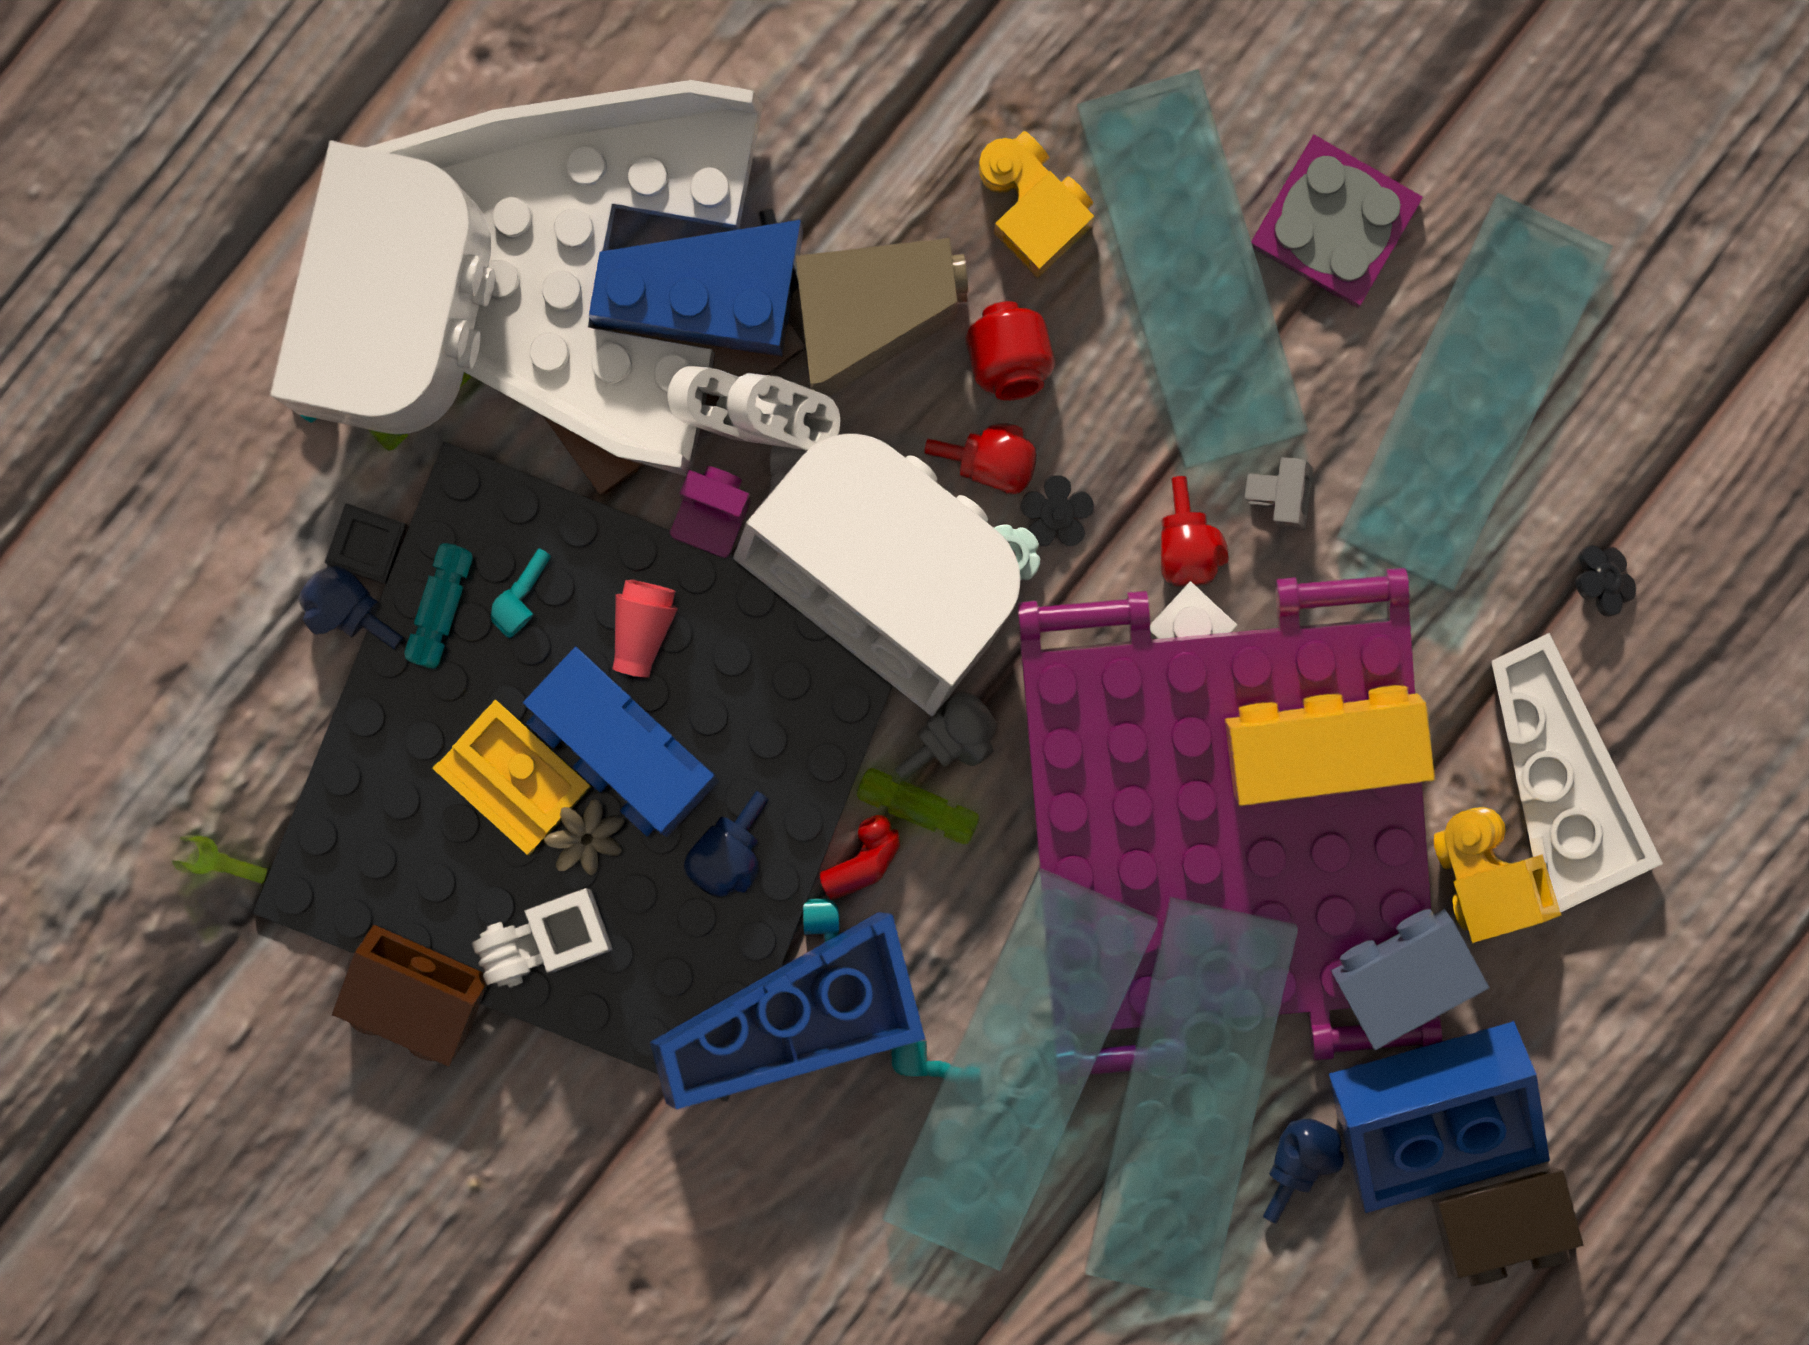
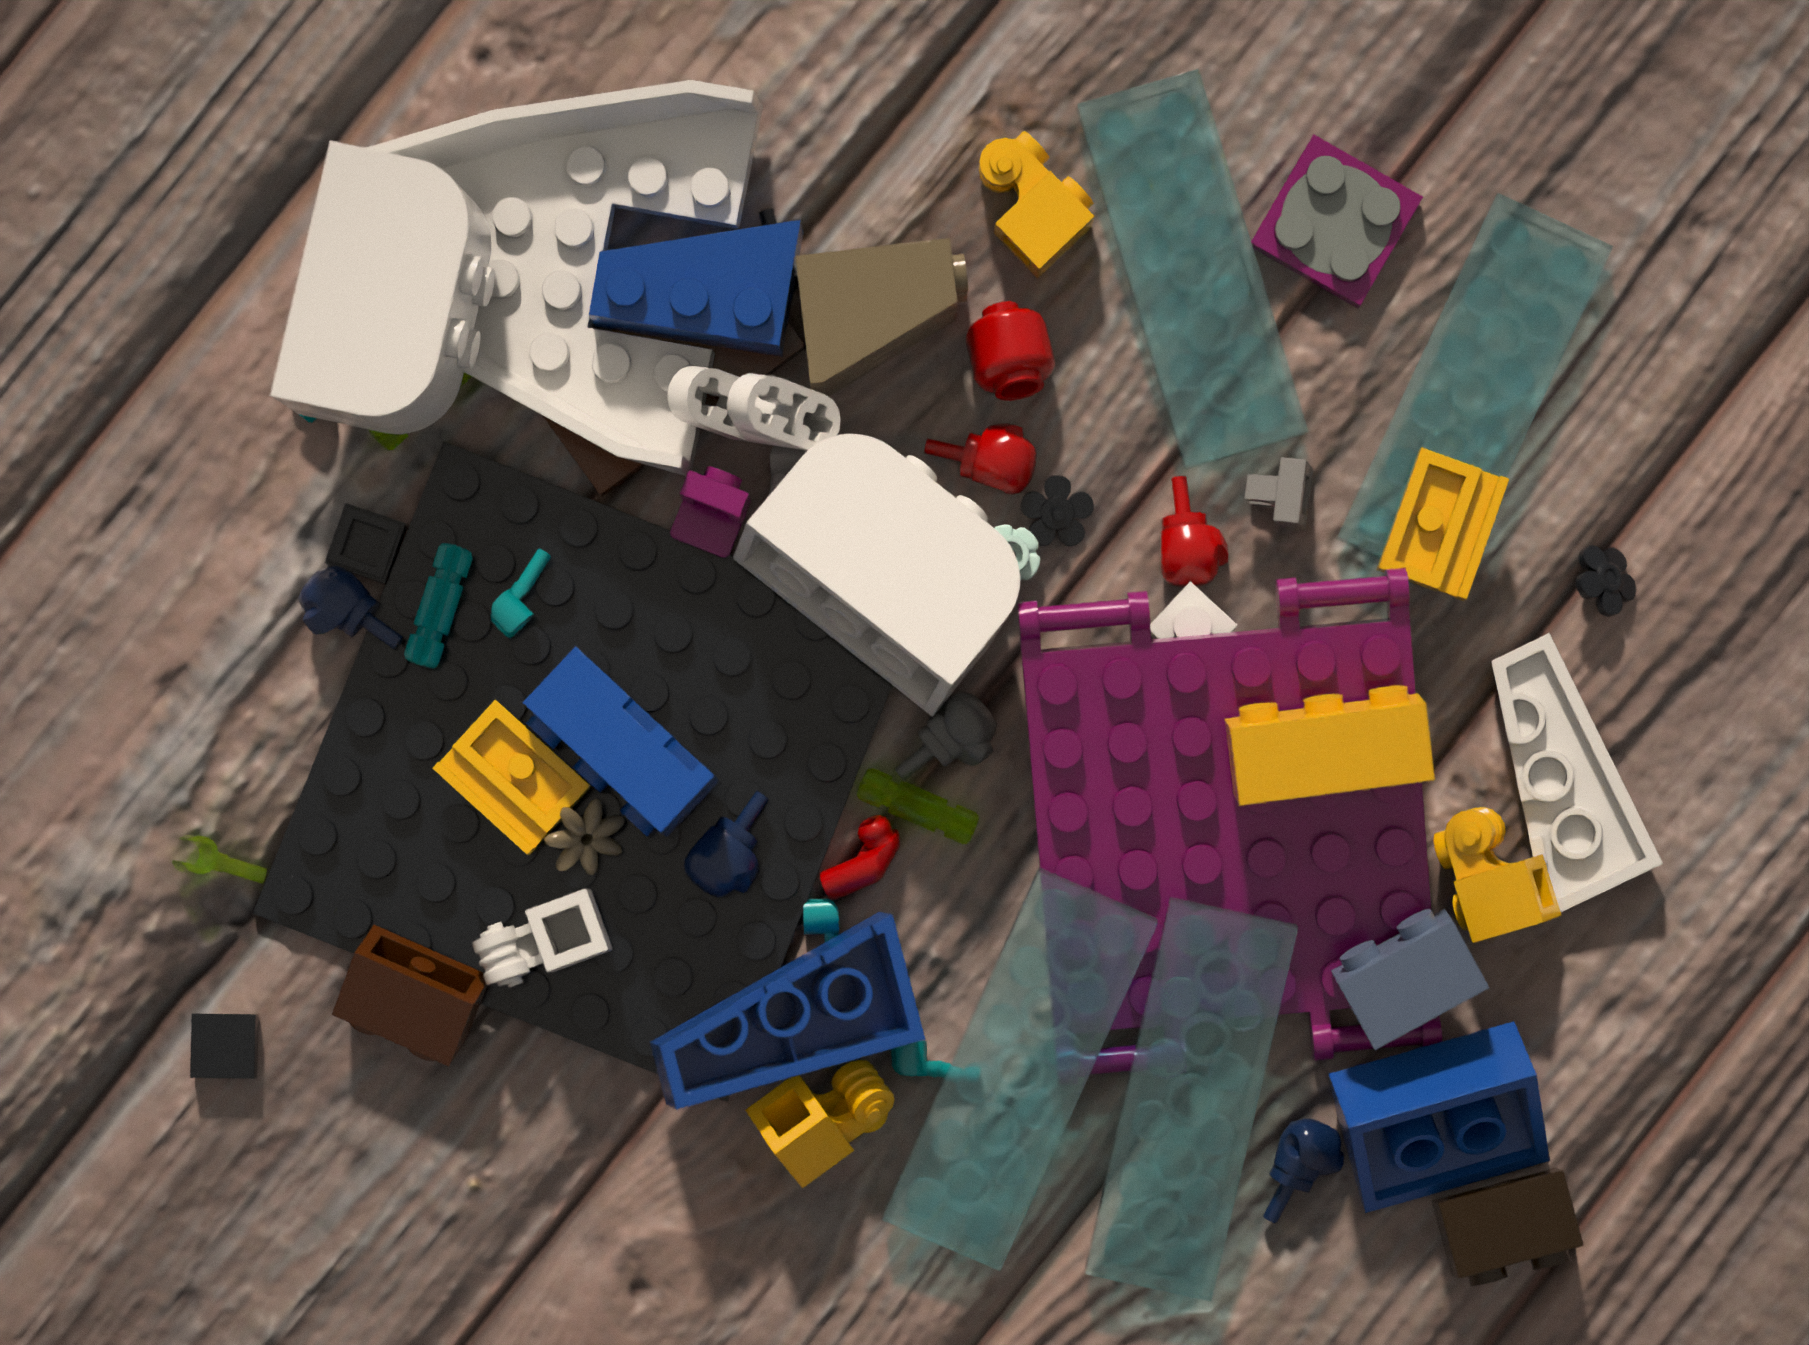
(224, 1046): none -> black tile
(641, 624): coral cone -> none
(816, 1130): none -> yellow brick
(1443, 523): none -> yellow plate

